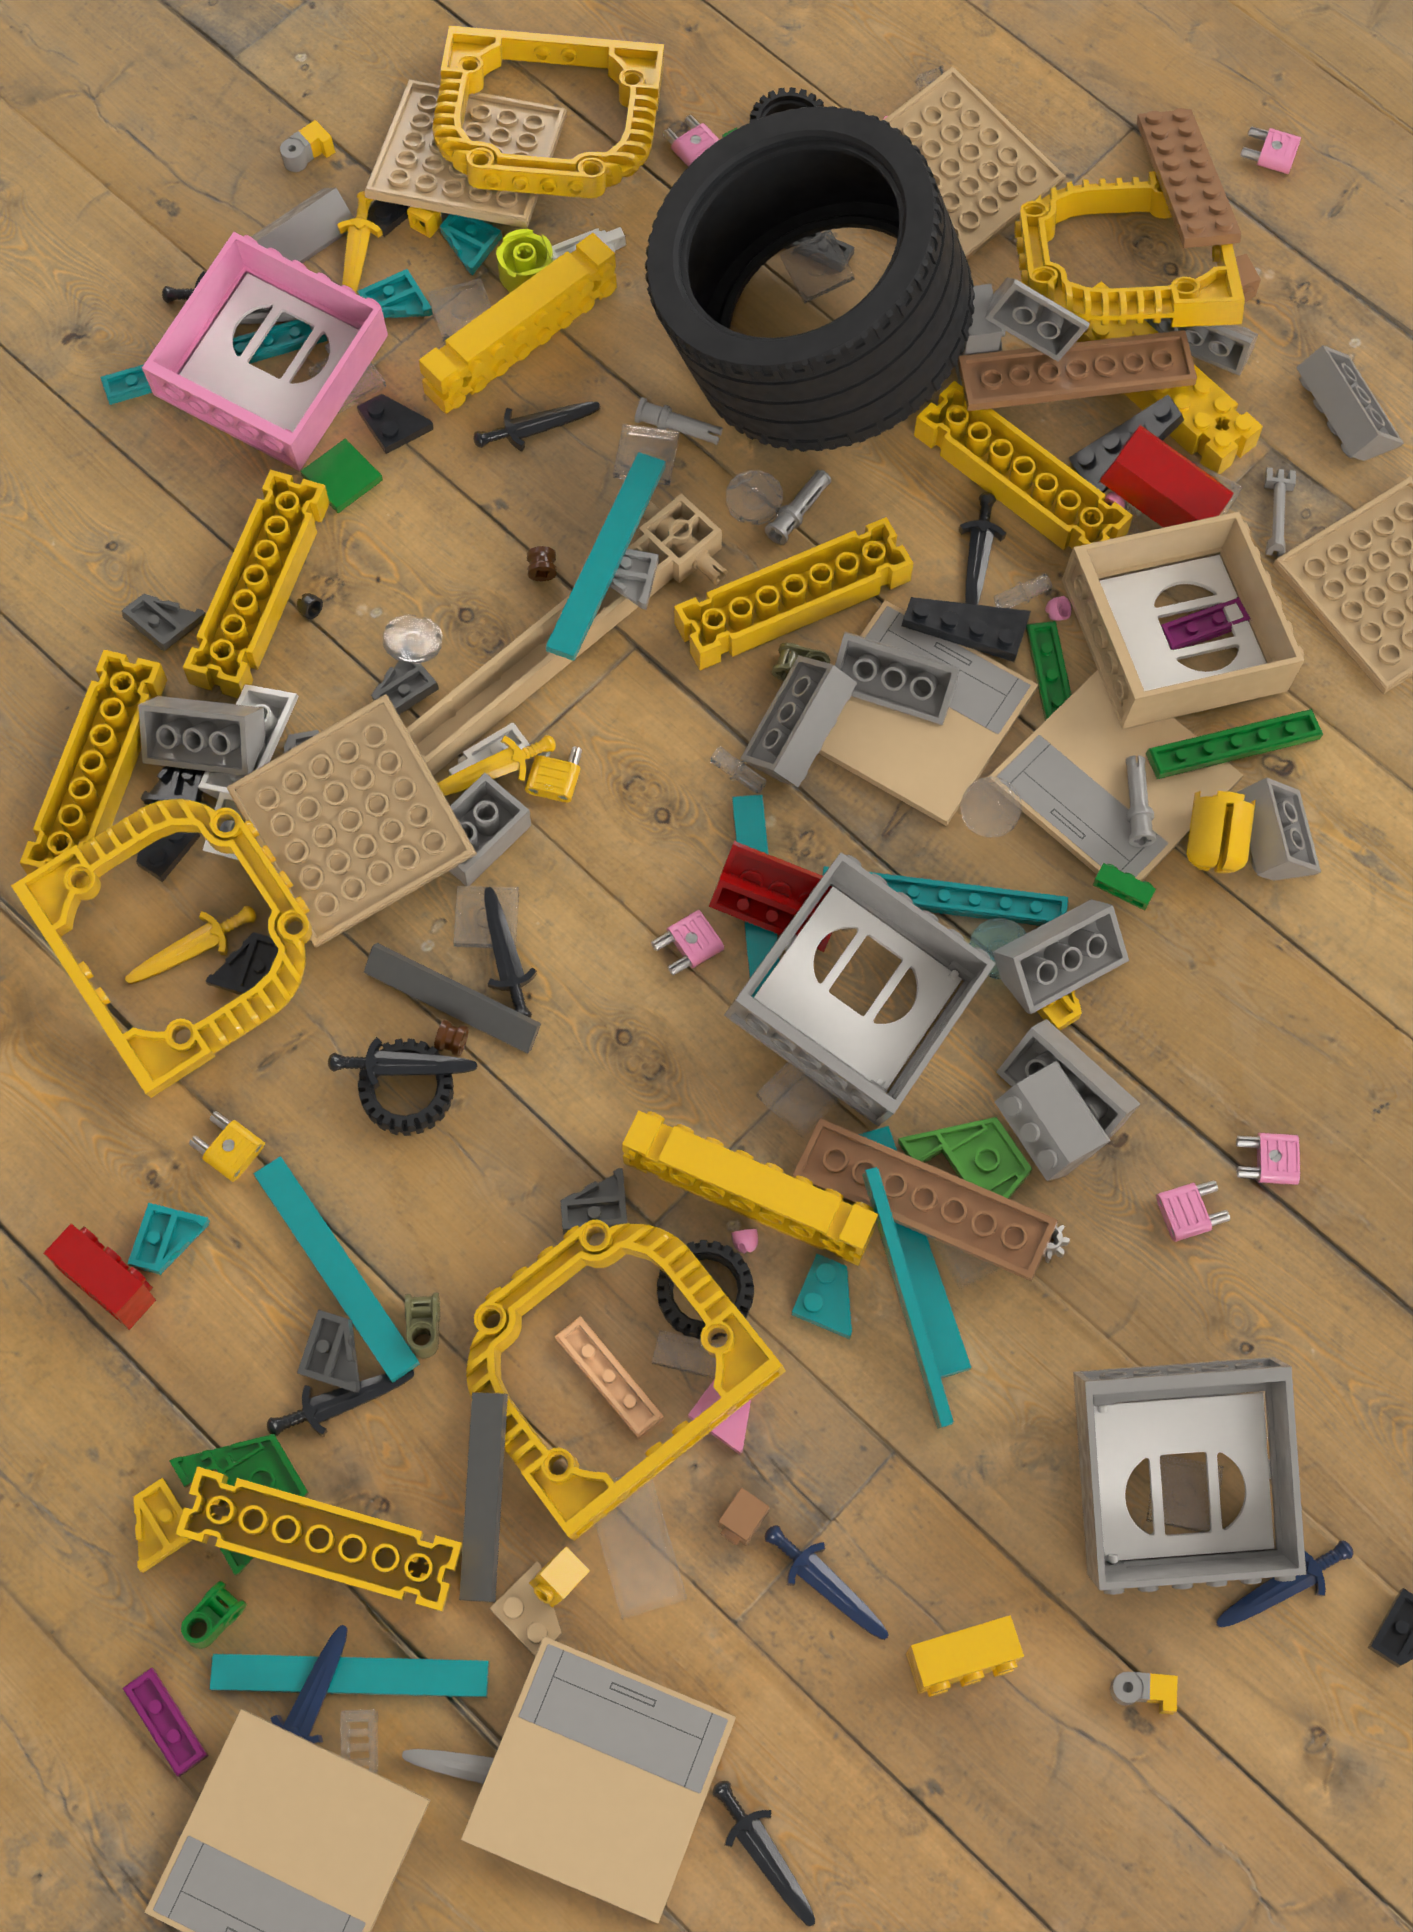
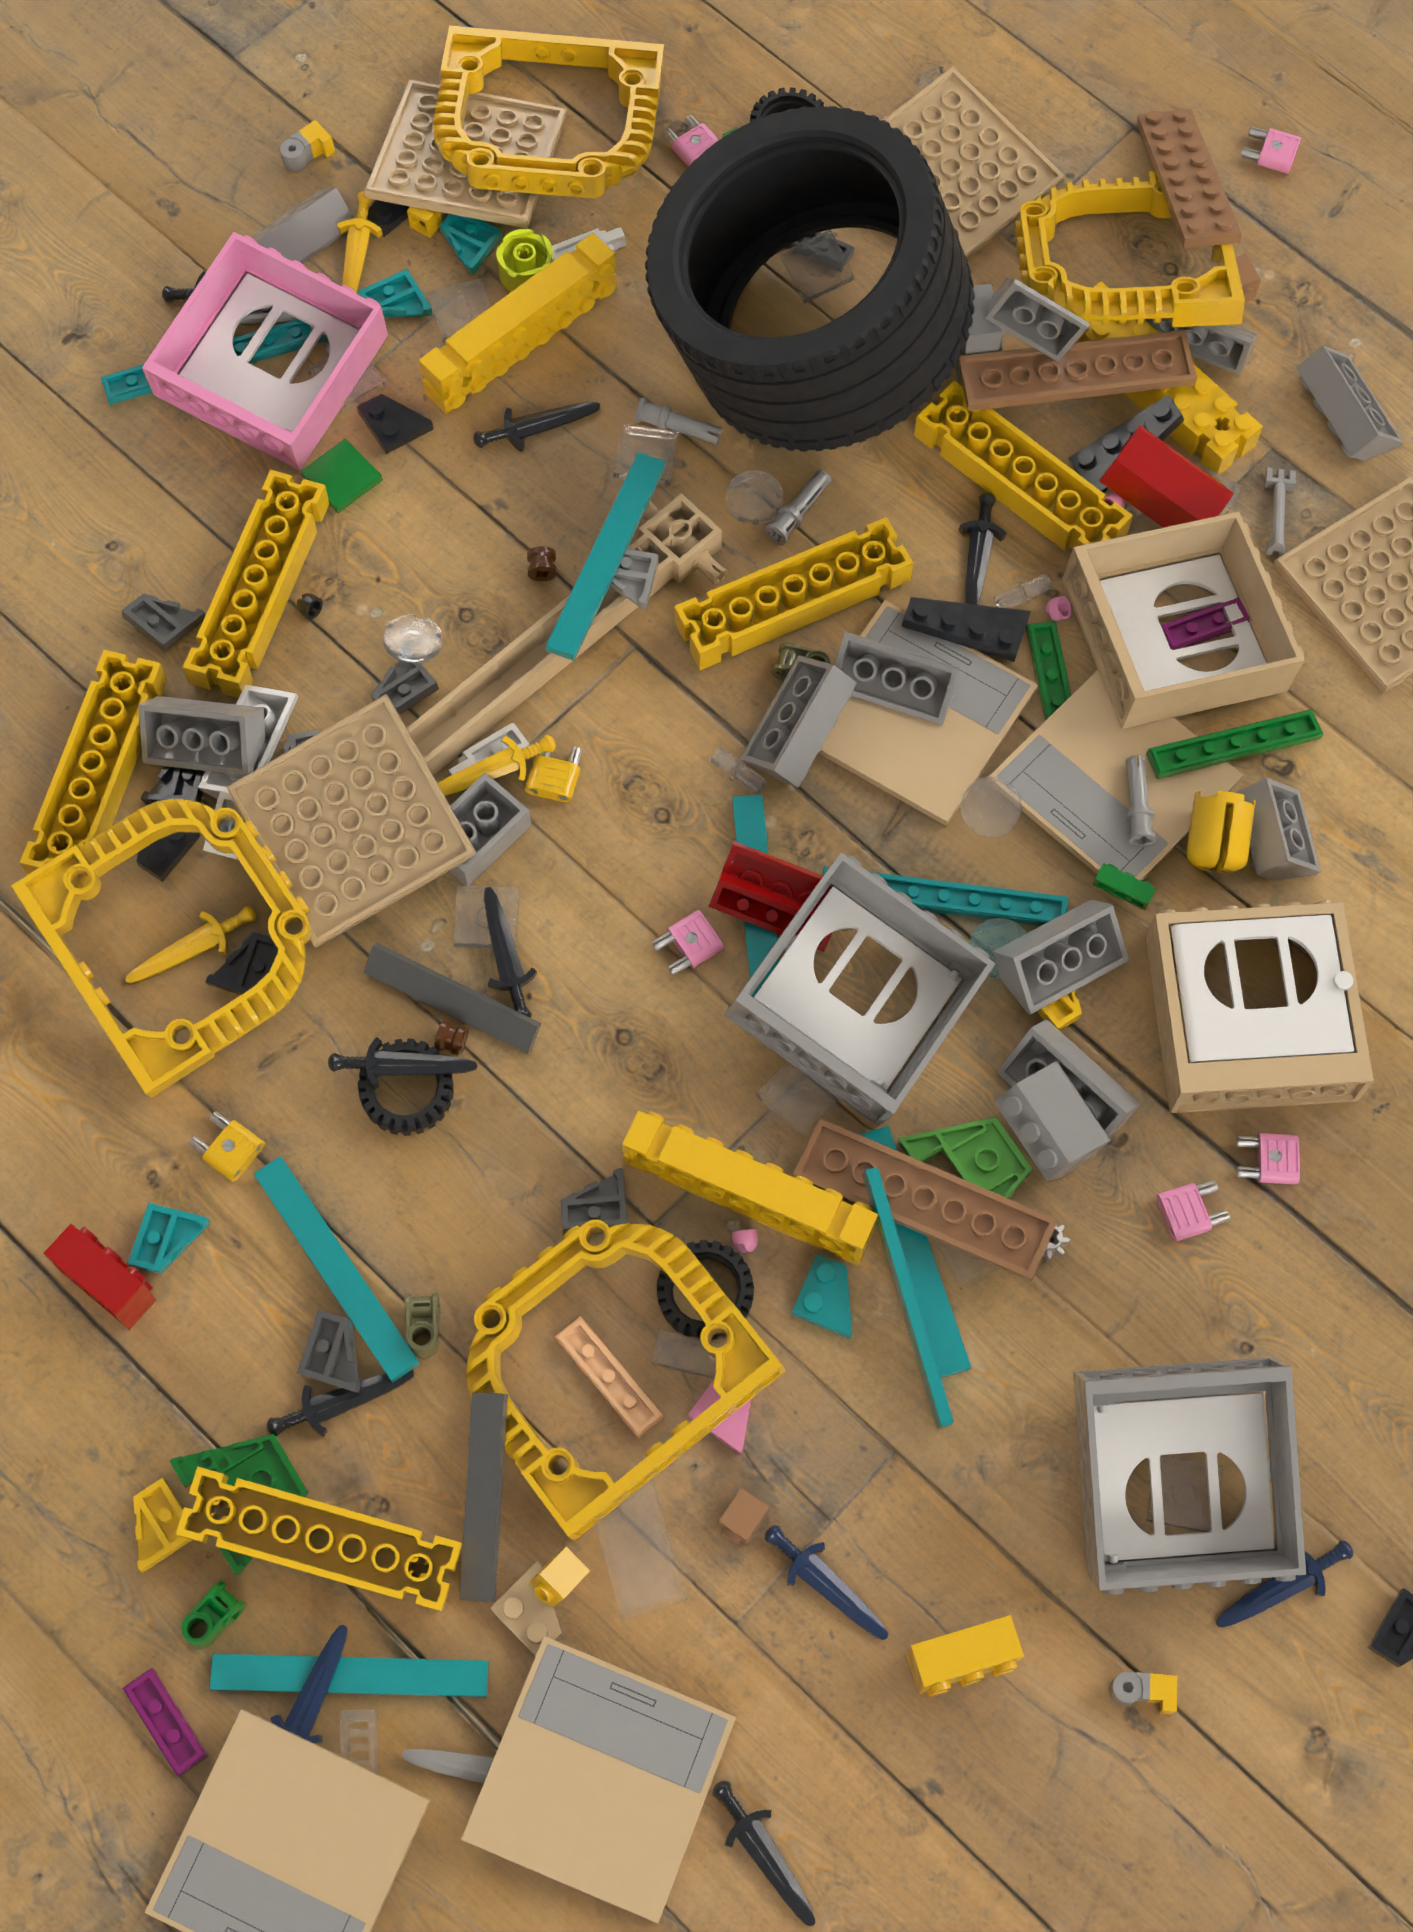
(1262, 1054): none -> door

